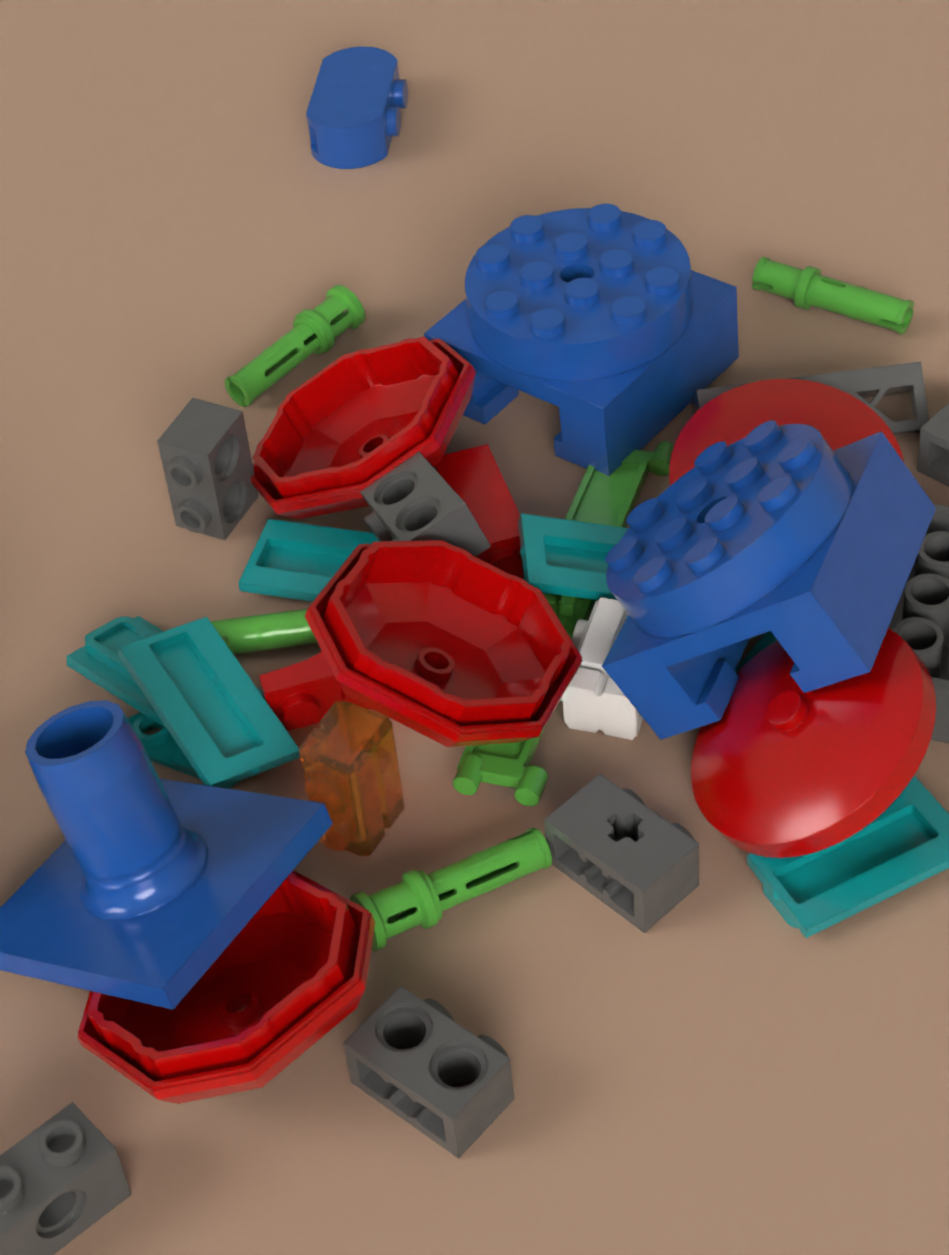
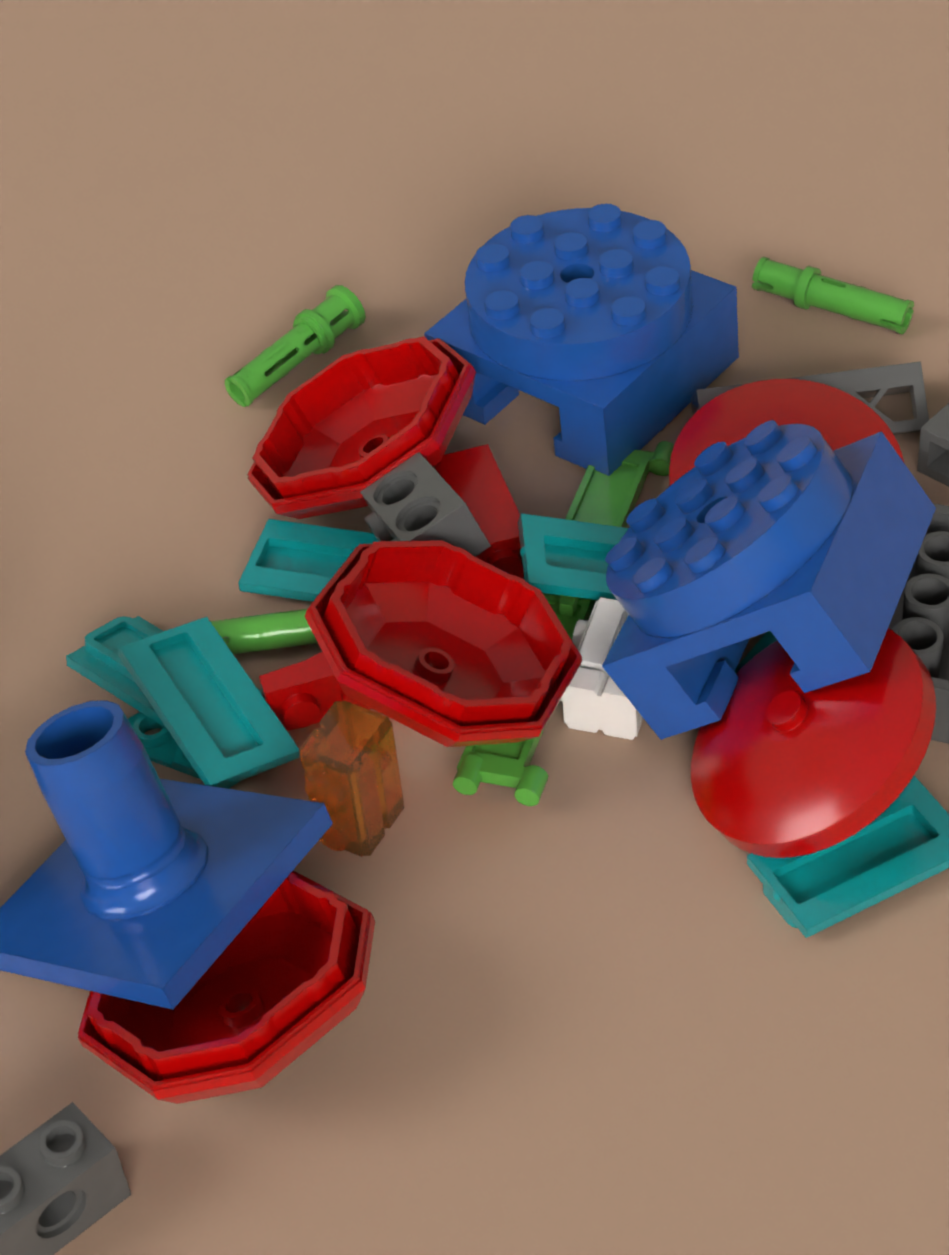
(208, 468): dark grey brick -> none
(355, 107): blue brick -> none
(419, 1079): dark grey brick -> none
(423, 896): bright green pin -> none
(623, 852): dark grey brick -> none

